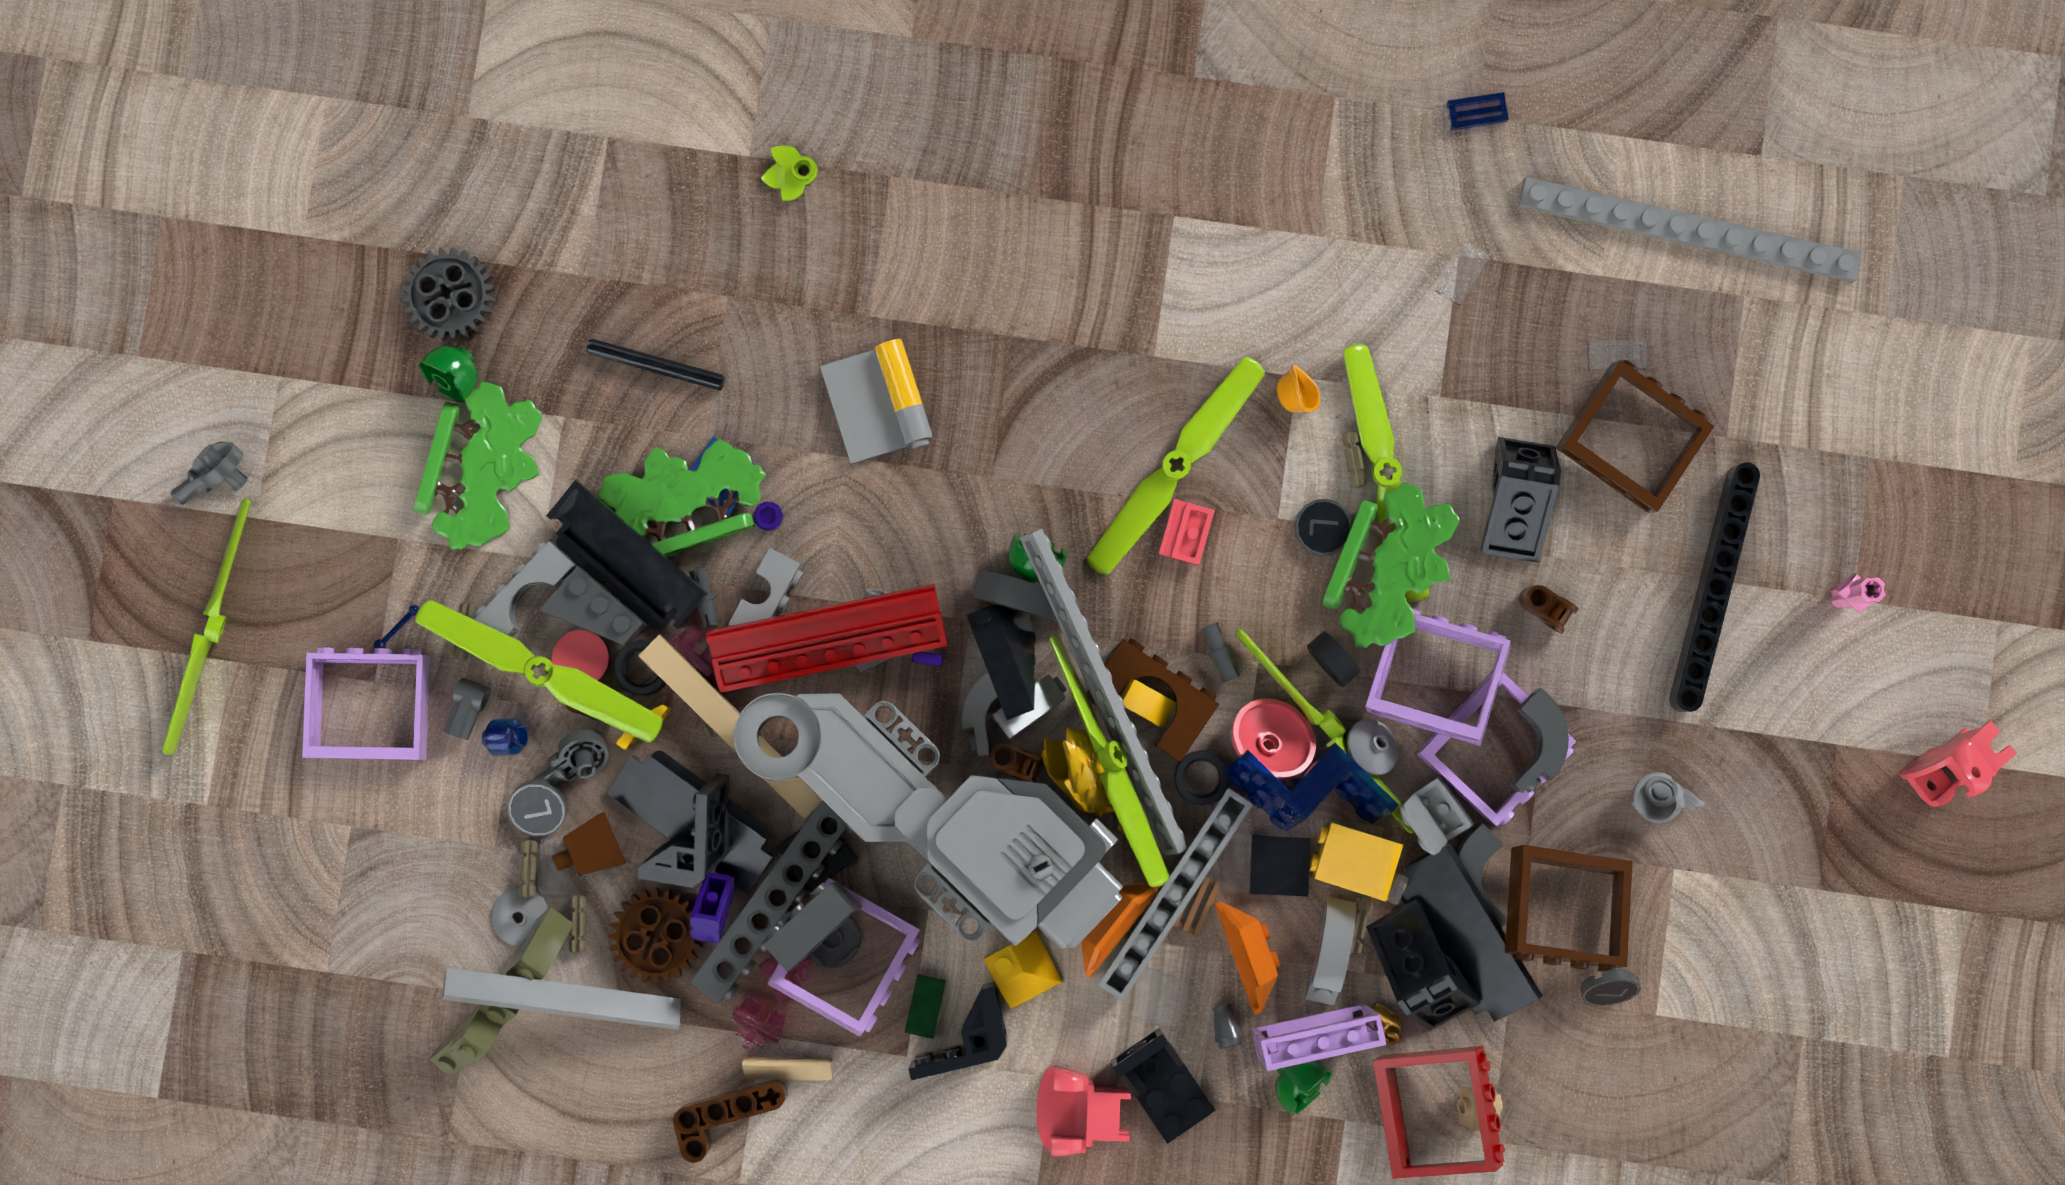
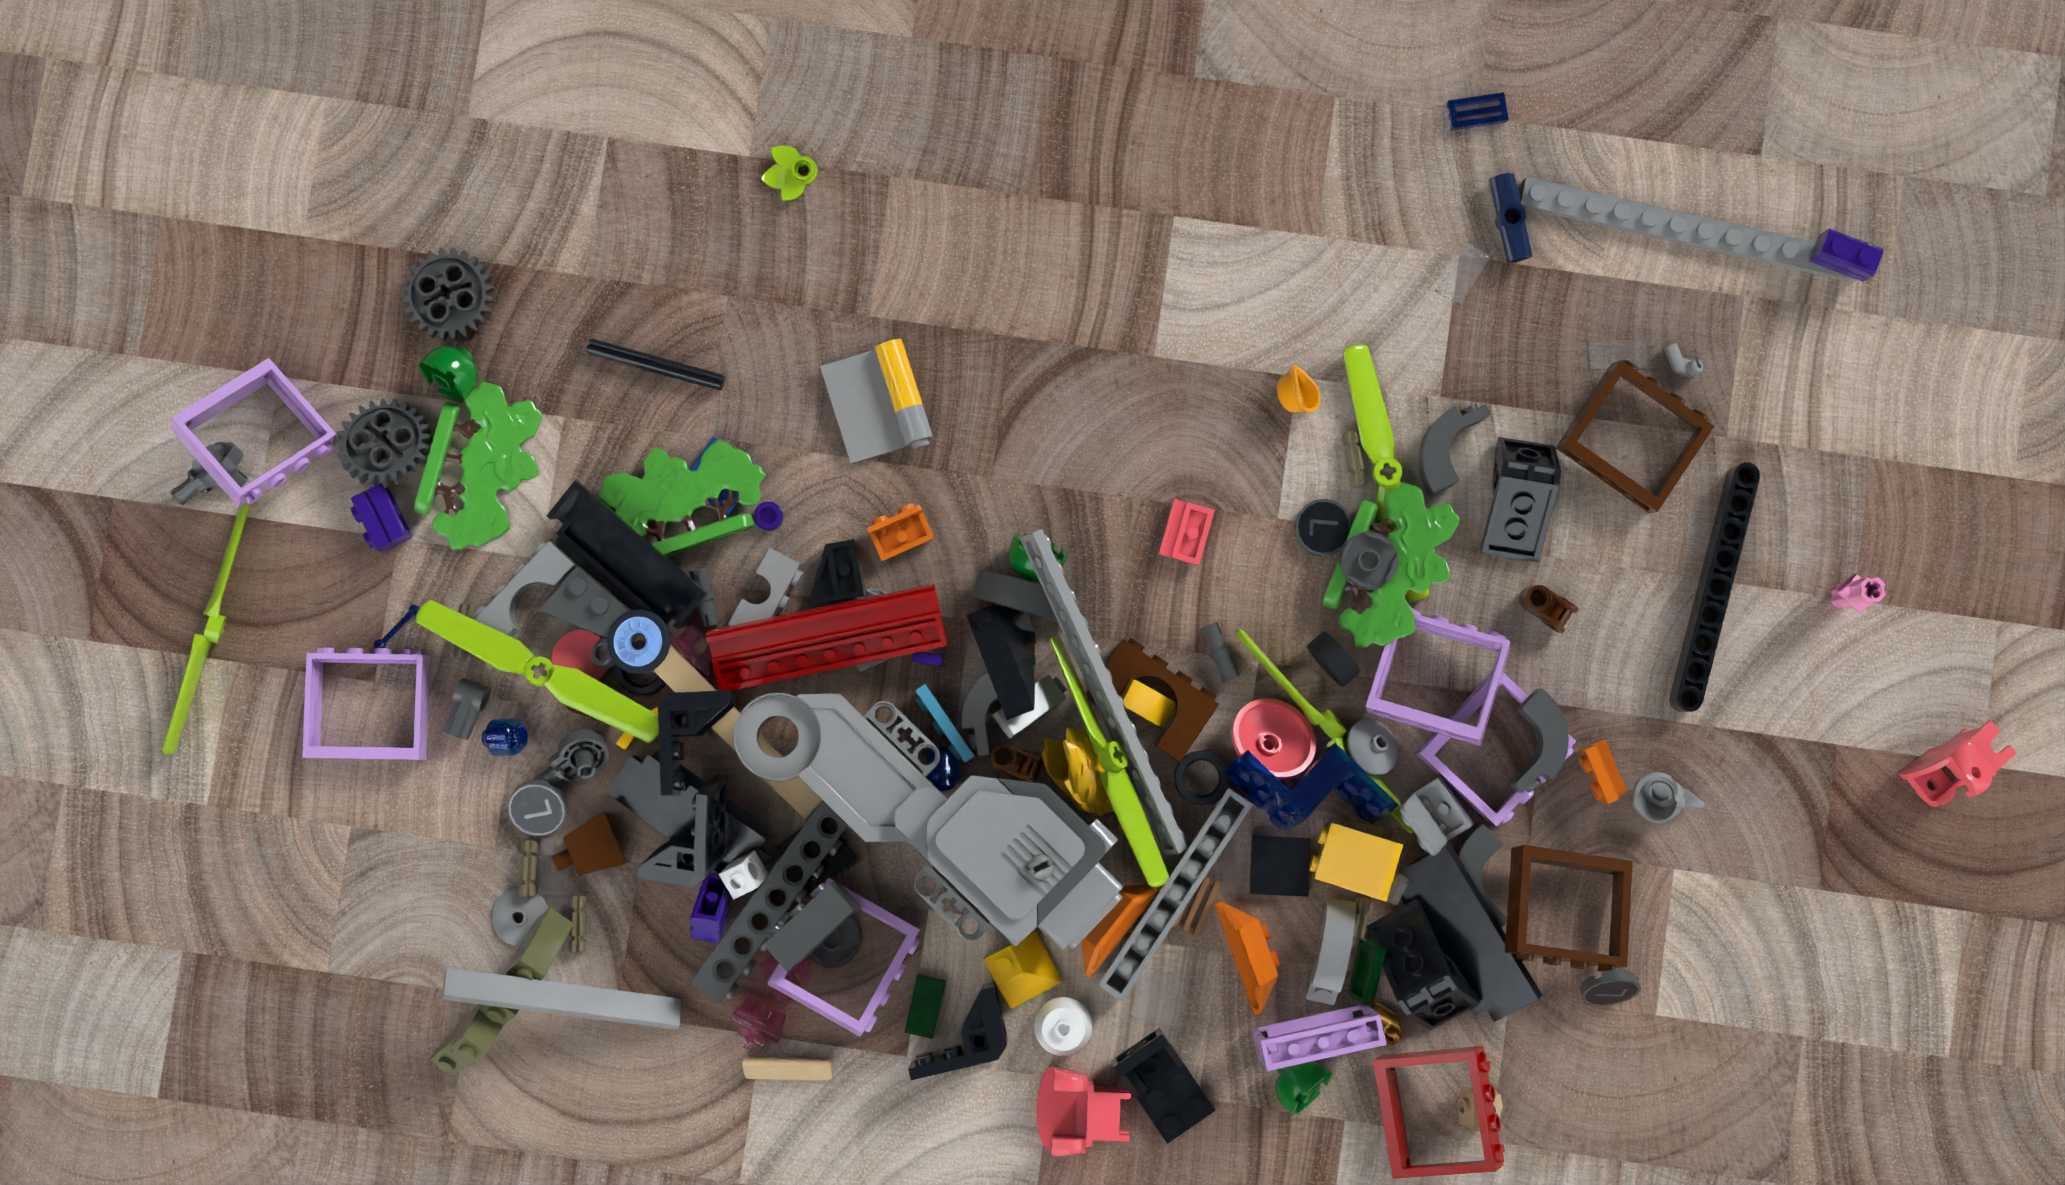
(233, 392): none -> lavender window
(366, 460): none -> dark grey gear
(380, 517): none -> dark purple brick
(600, 654): none -> flat silver tile
(621, 637): none -> wheel
(633, 922): reddish brown gear -> none
(702, 712): none -> black bracket
(732, 1112): reddish brown beam -> none
(743, 874): none -> white brick
(838, 574): none -> black wing
(900, 533): none -> orange bracket
(943, 724): none -> medium azure plate
(946, 772): none -> clear blue head
(1063, 1026): none -> white cone
(1157, 489): lime piece -> none
(1226, 1027): dark grey cone -> none
(1366, 972): none -> dark green tile
(1368, 560): none -> dark grey tile
(1434, 458): none -> dark grey arch
(1507, 200): none -> dark blue piece
(1602, 771): none -> orange bracket
(1681, 365): none -> light grey arm
(1846, 255): none -> dark purple brick

